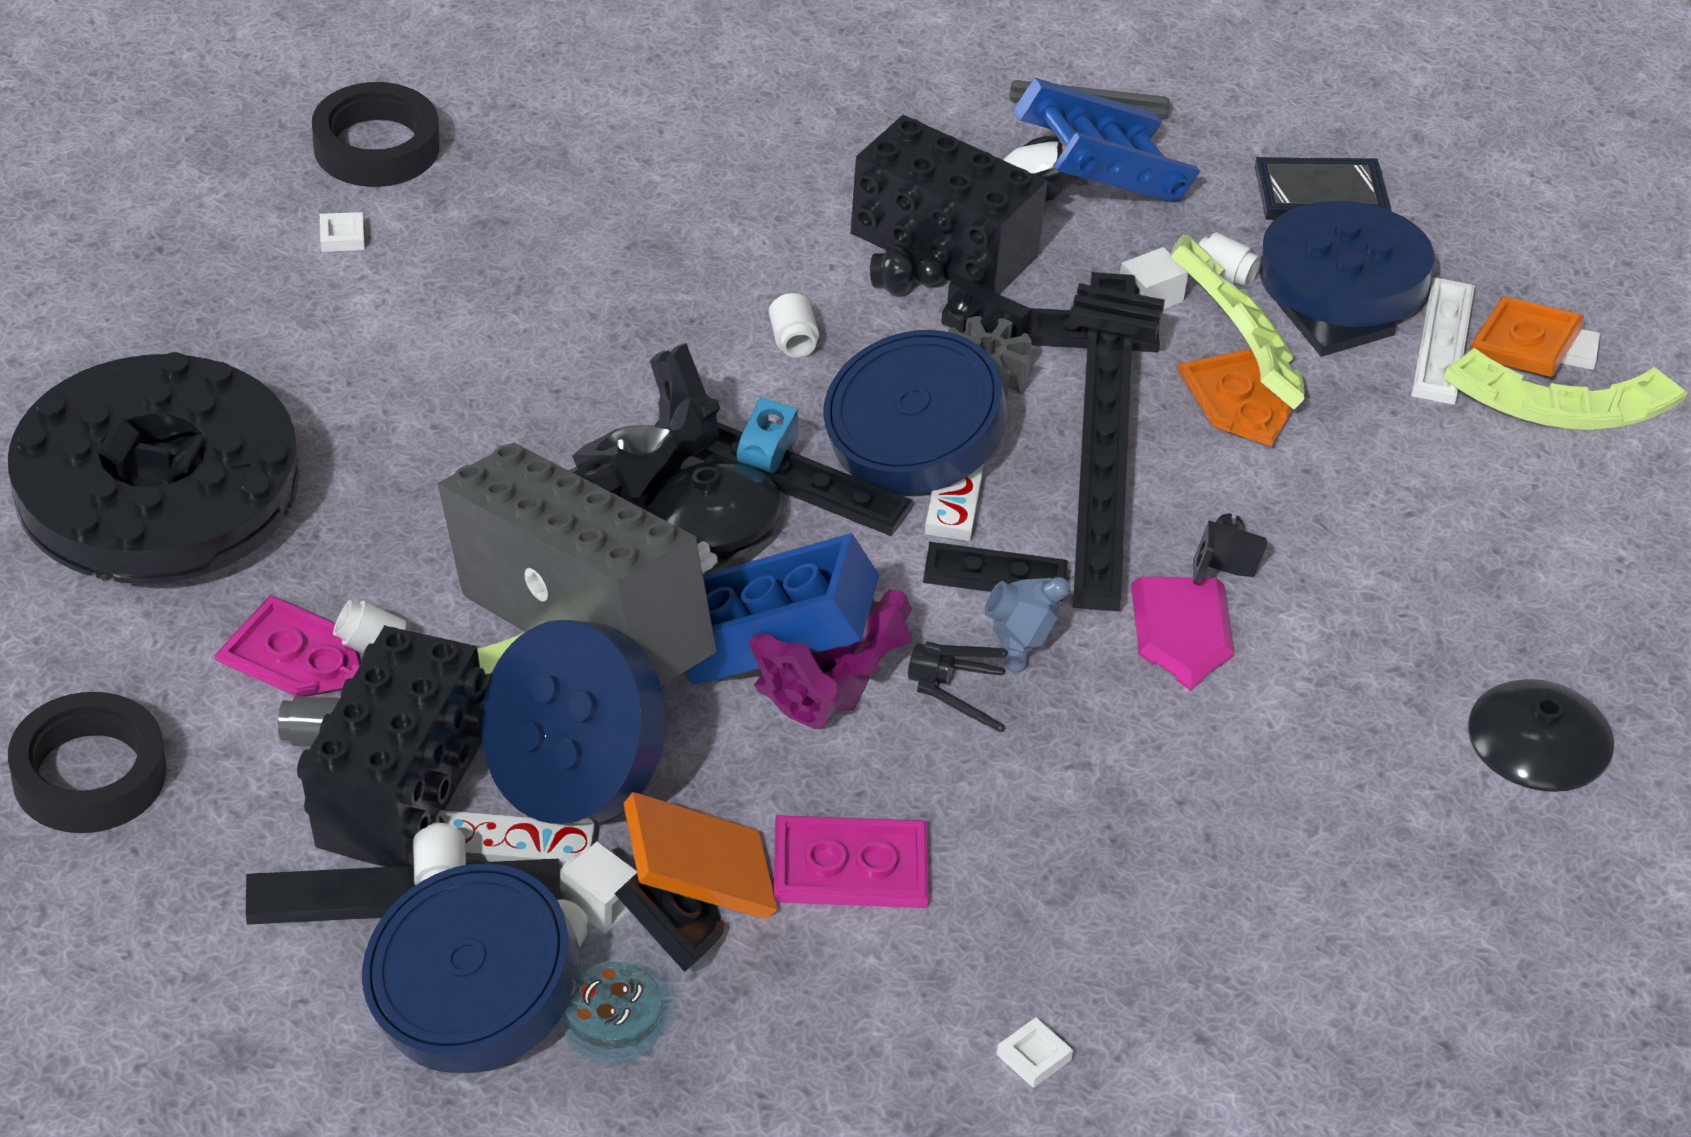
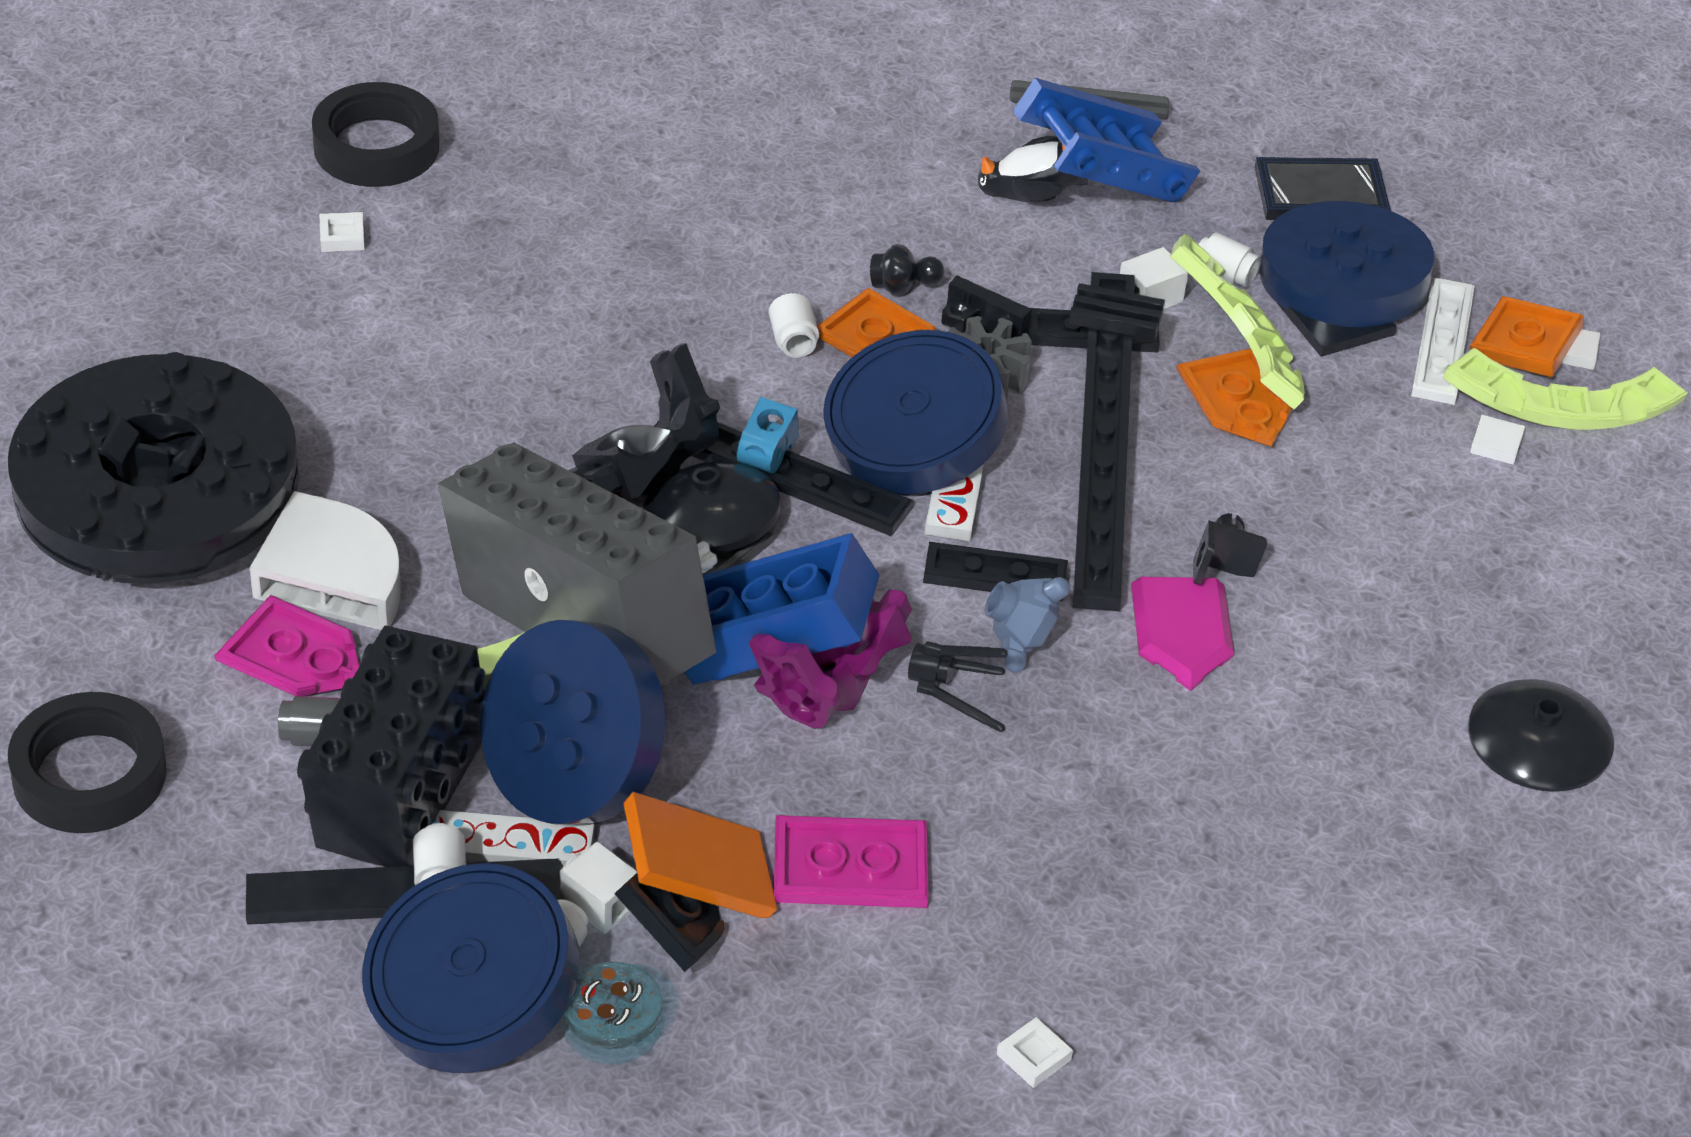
(330, 562): none -> white brick
(361, 624): white brick -> none
(866, 321): none -> orange tile
(948, 204): black brick -> none
(1497, 439): none -> white tile

